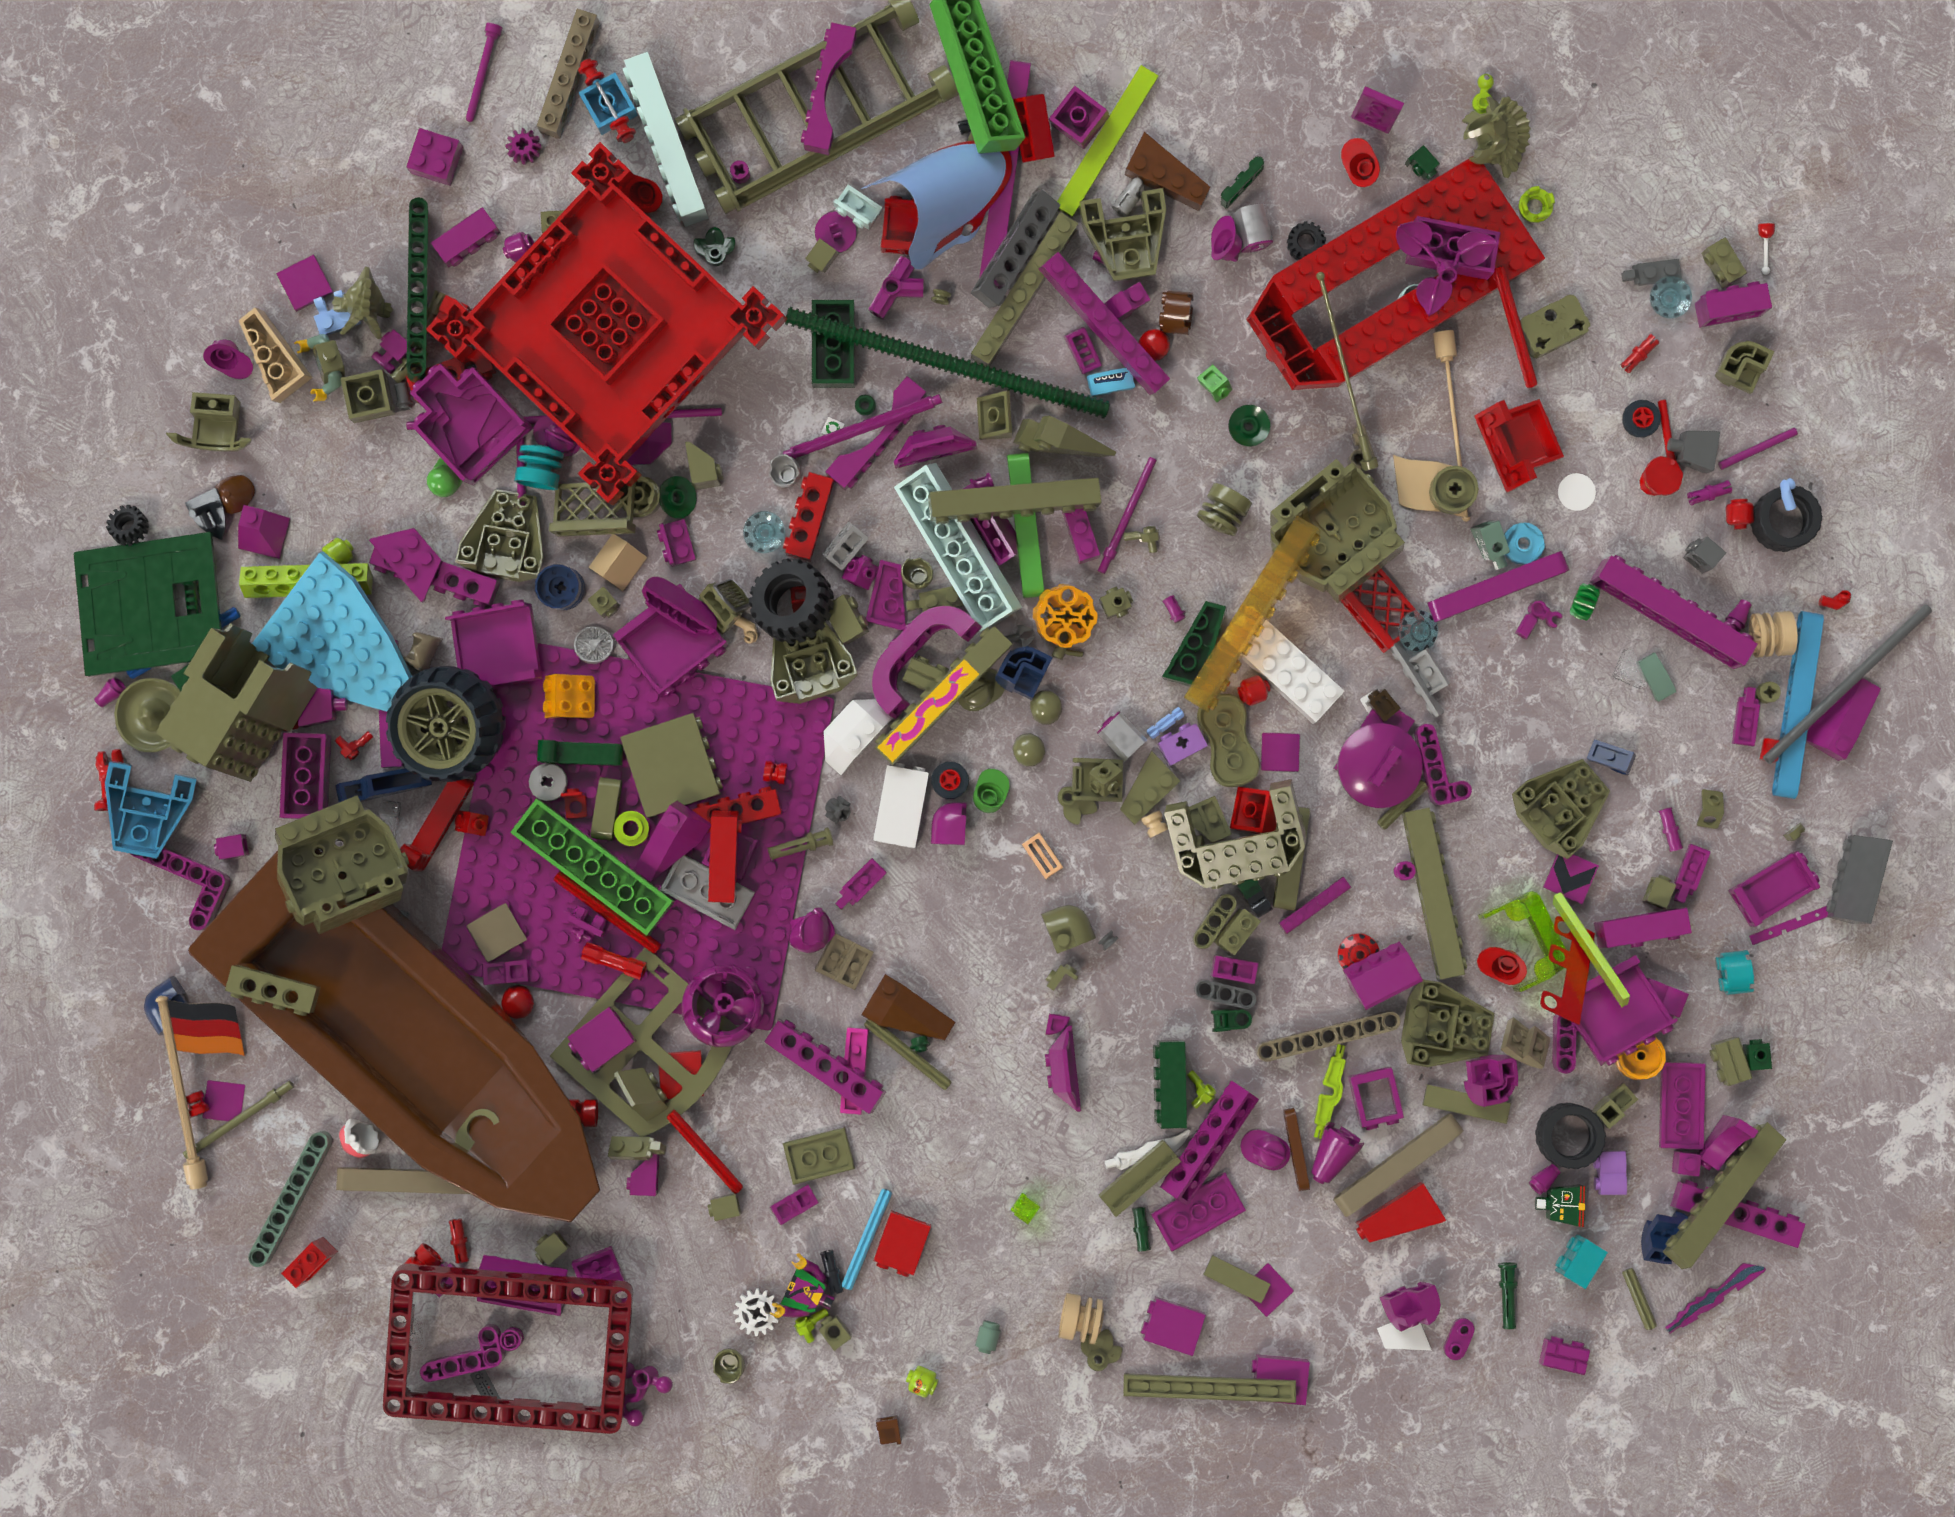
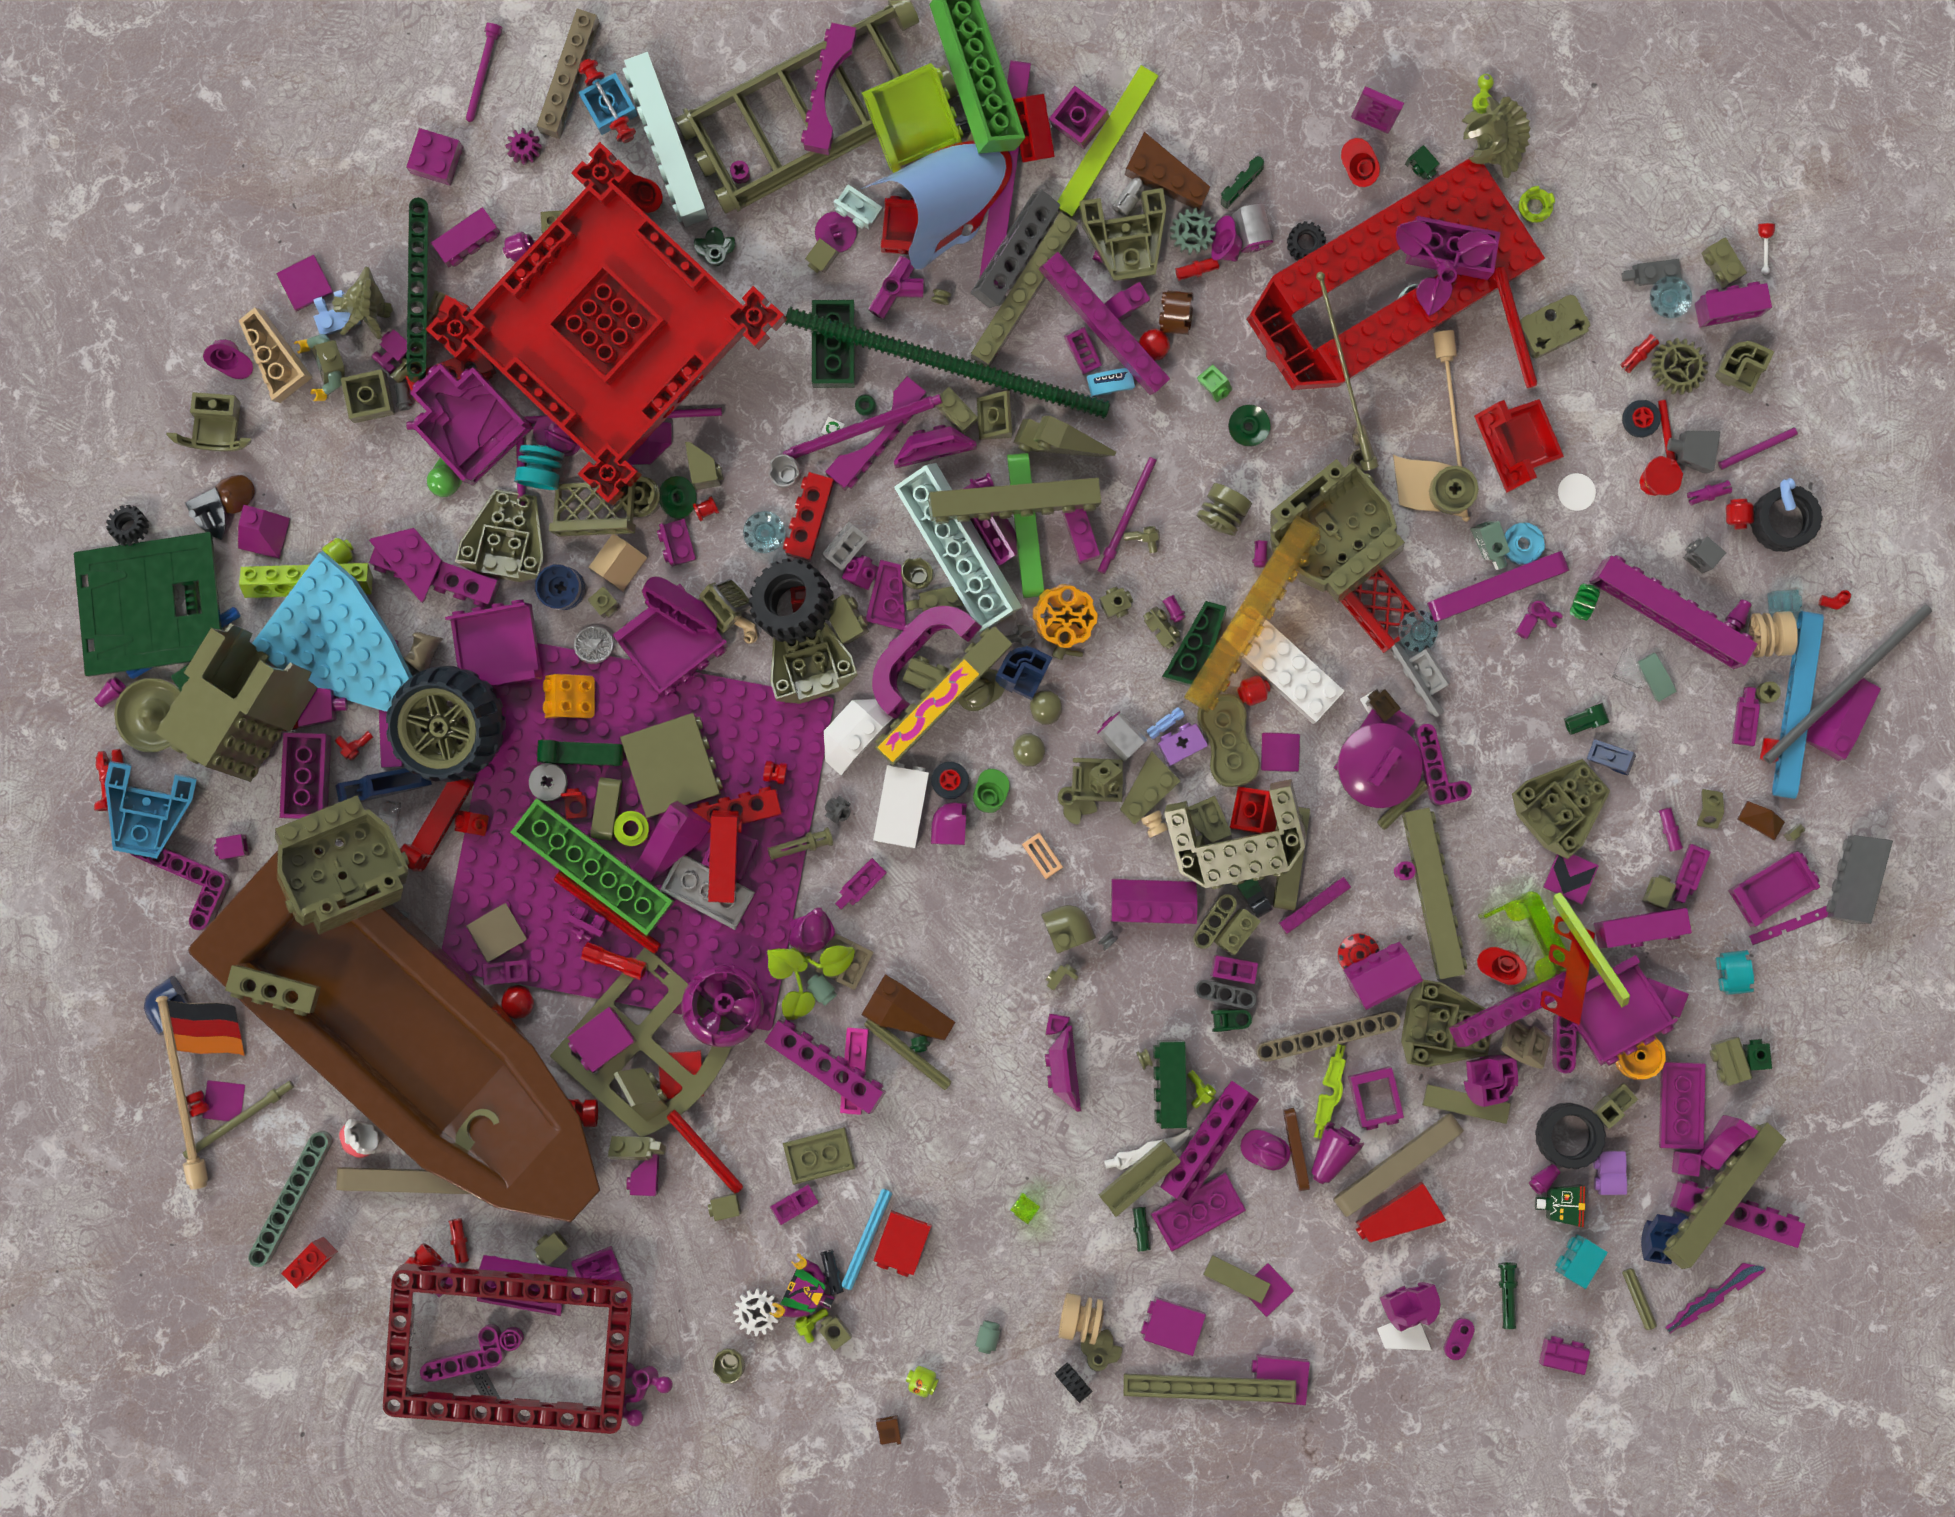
(705, 508): none -> red bush
(786, 961): none -> lime plant
(821, 989): none -> sand green brick
(912, 116): none -> lime panel
(956, 411): none -> olive brick
(1073, 1382): none -> black tyre
(1144, 1058): none -> olive bush
(1153, 901): none -> magenta slope
(1159, 620): none -> olive hinge
(1196, 268): none -> red pin
(1197, 238): none -> sand green gear
(1260, 554): none -> magenta pin
(1506, 1011): none -> magenta brick
(1590, 718): none -> dark green piece
(1677, 359): none -> olive gear
(1761, 819): none -> reddish brown slope
(1784, 601): none -> clear light blue brick

